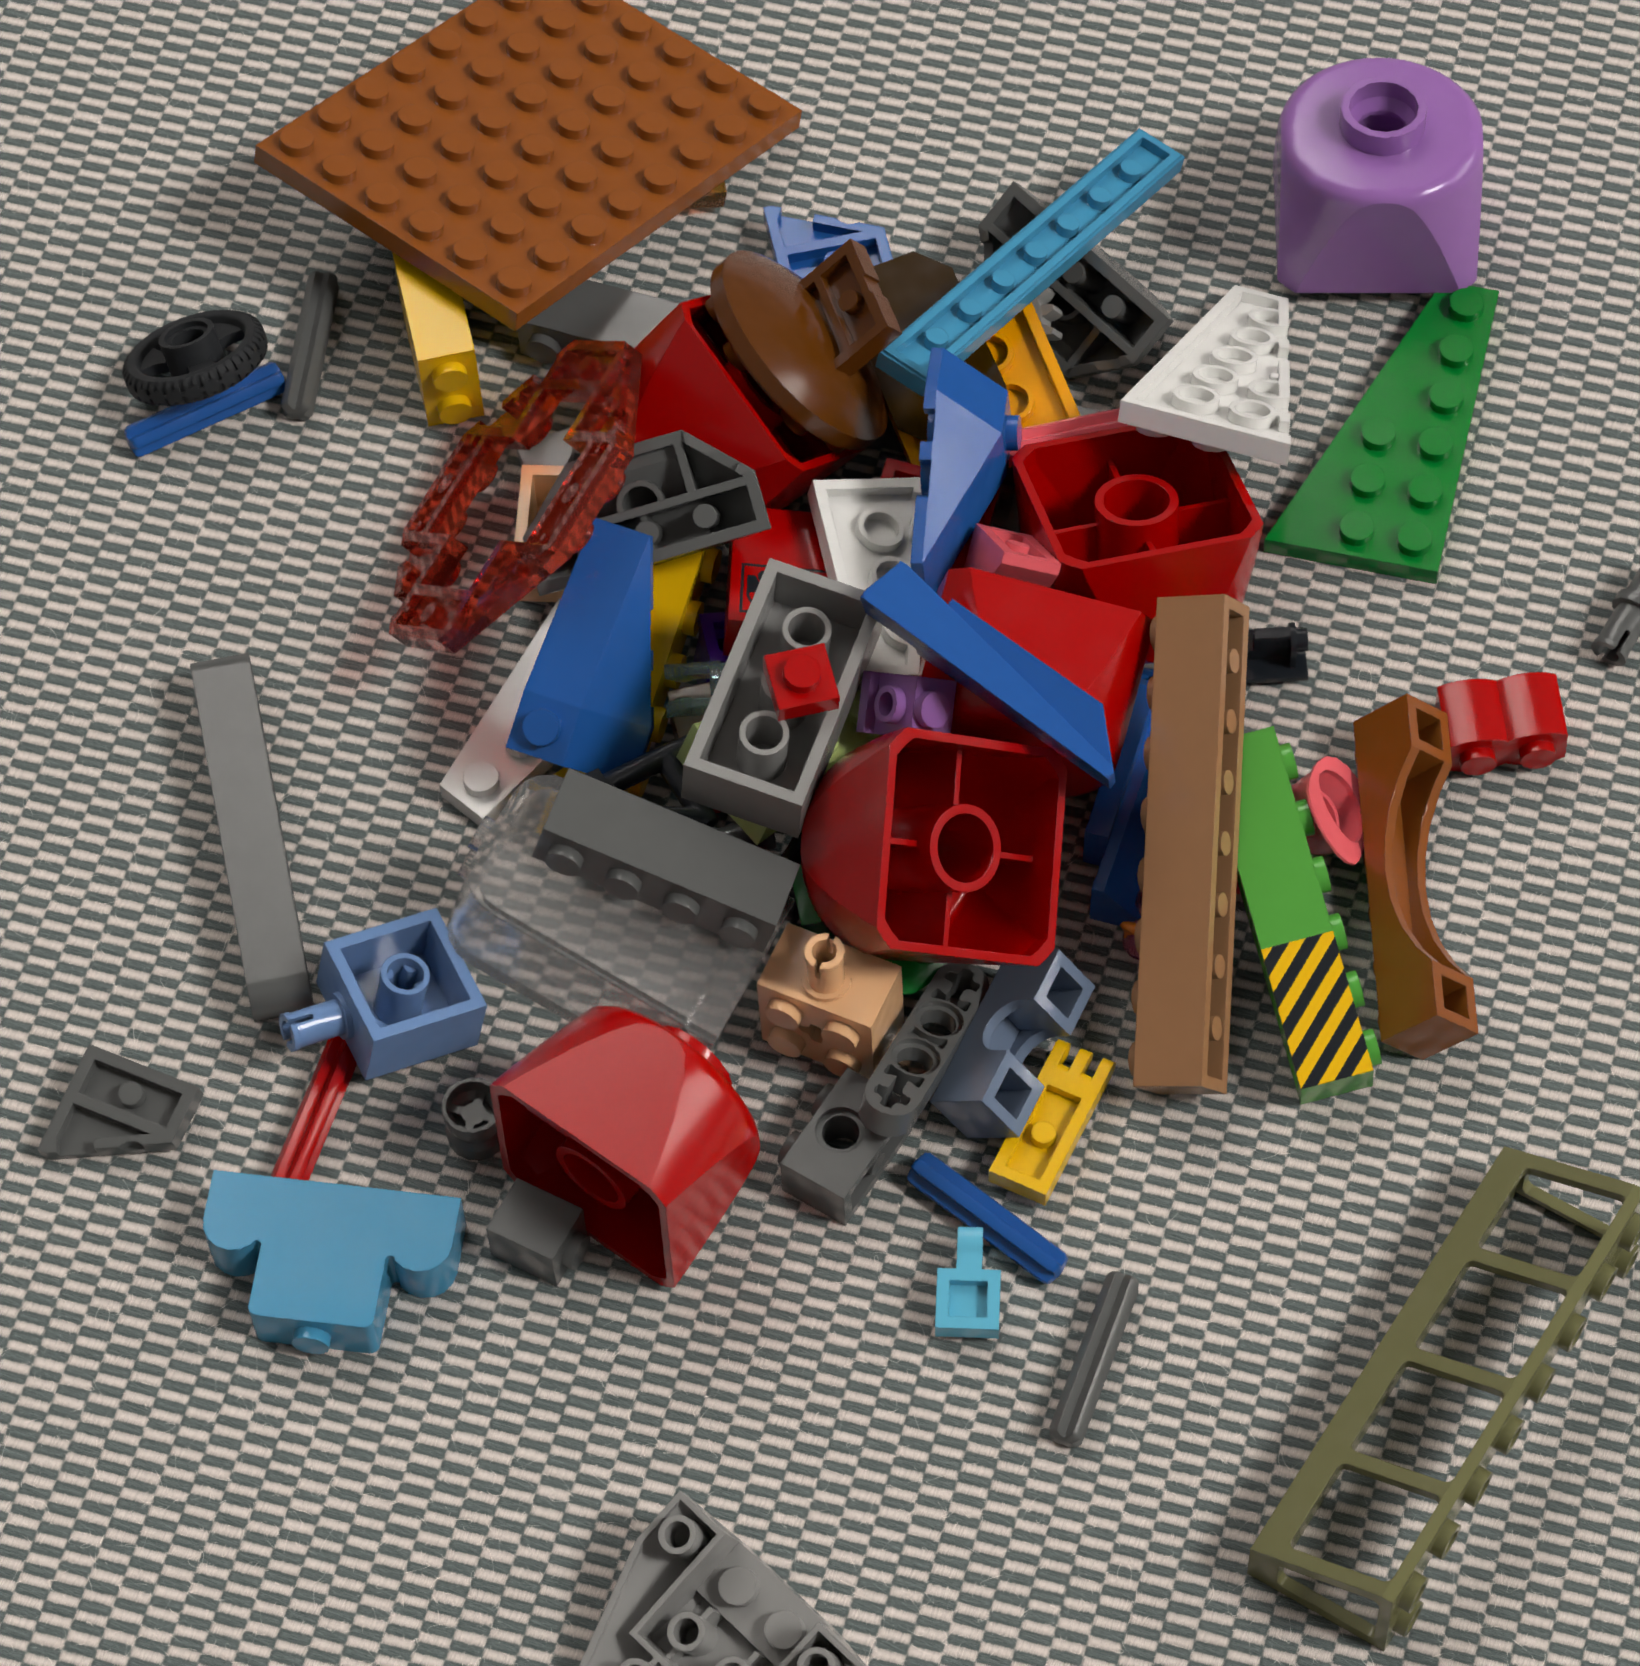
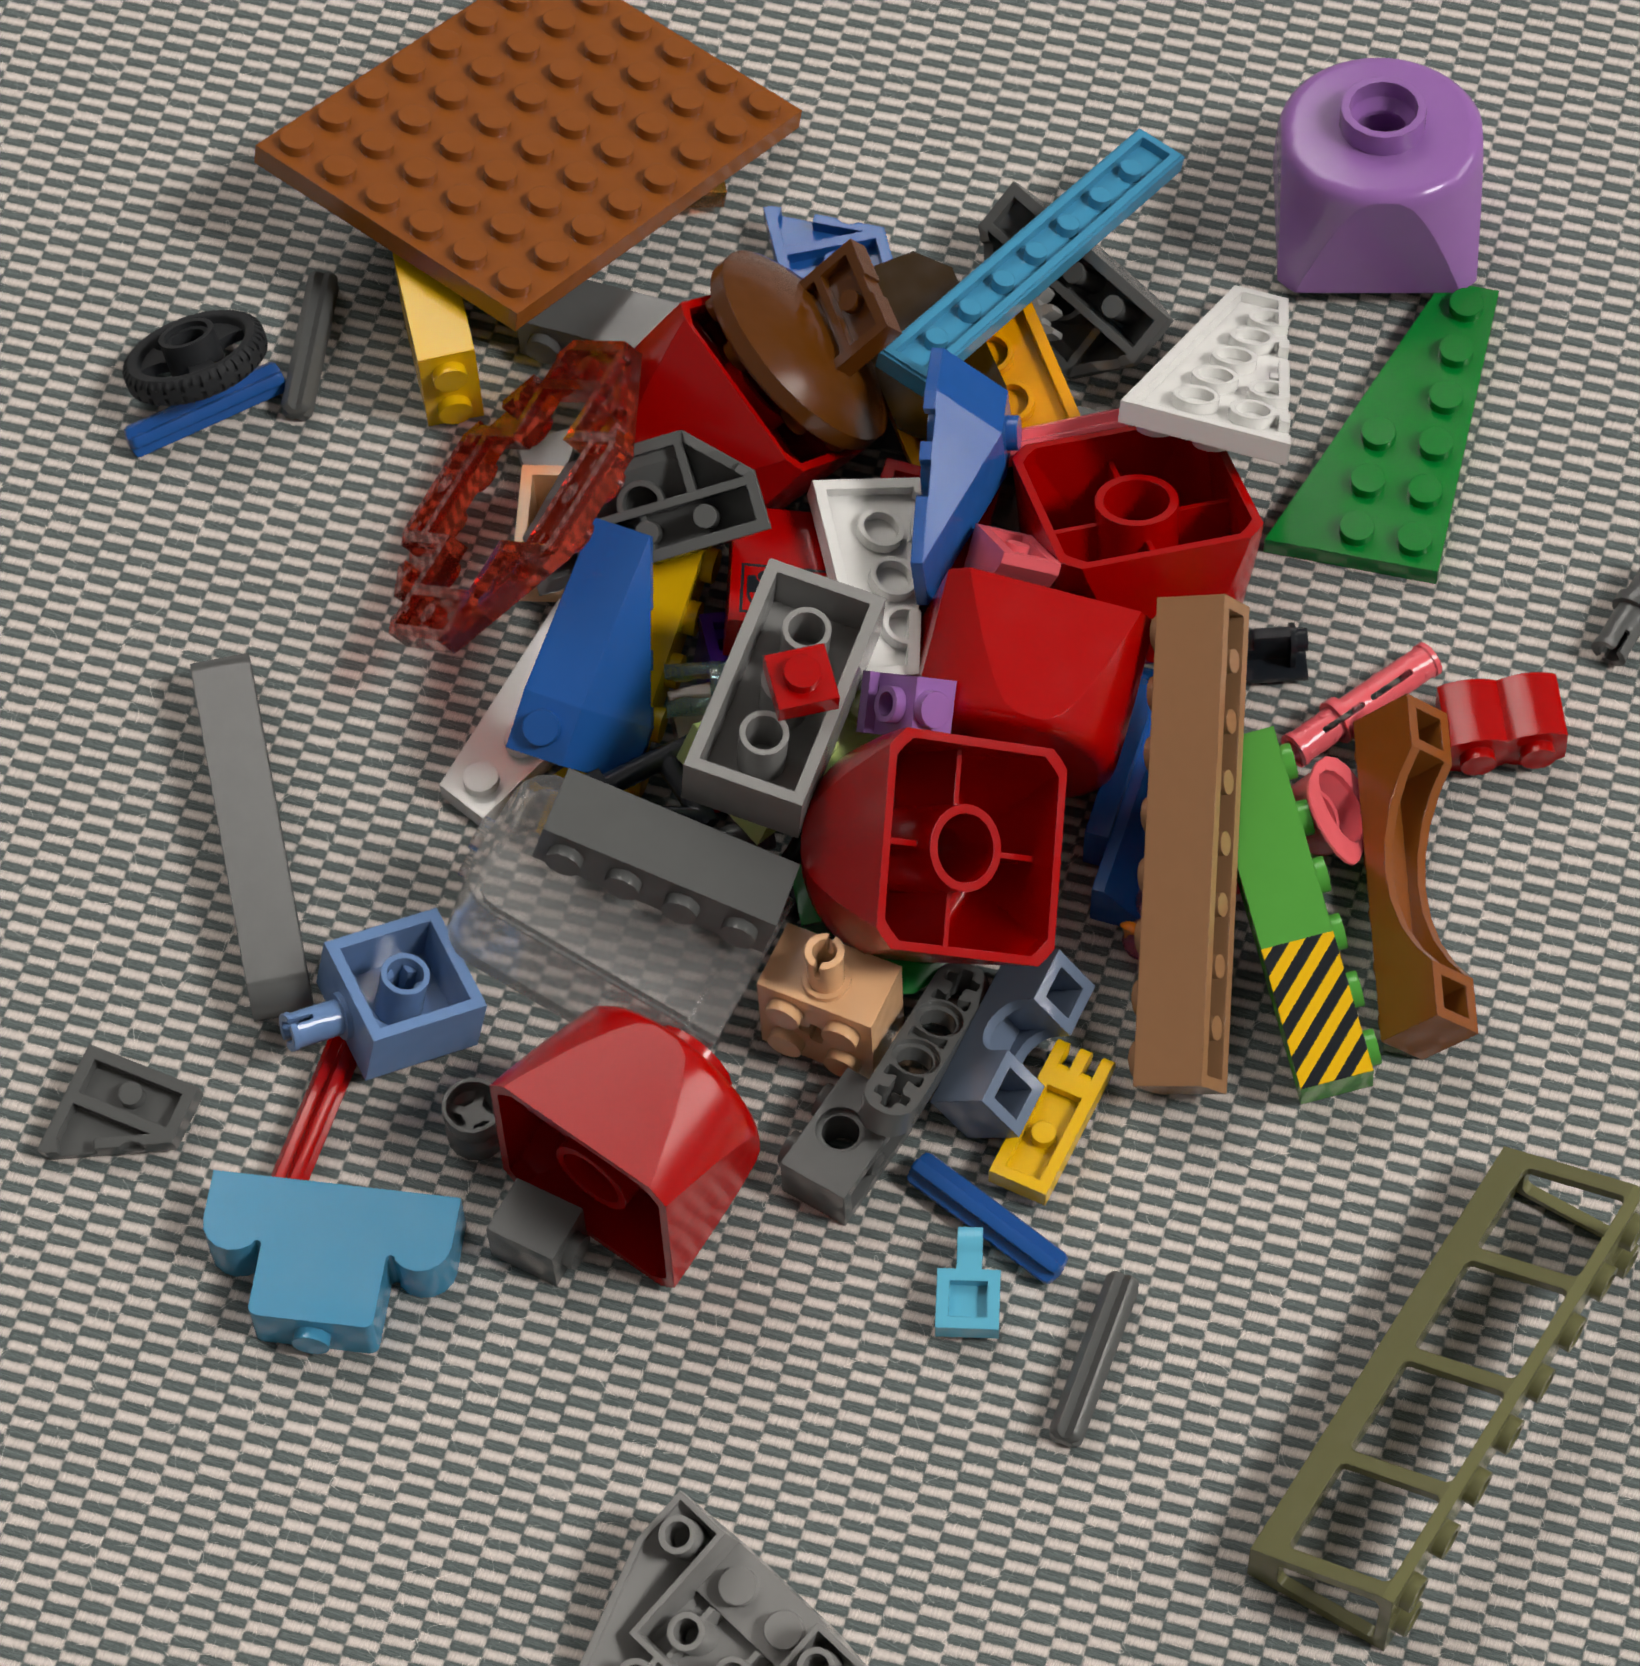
(994, 669): blue wedge -> none
(1412, 669): none -> coral pin

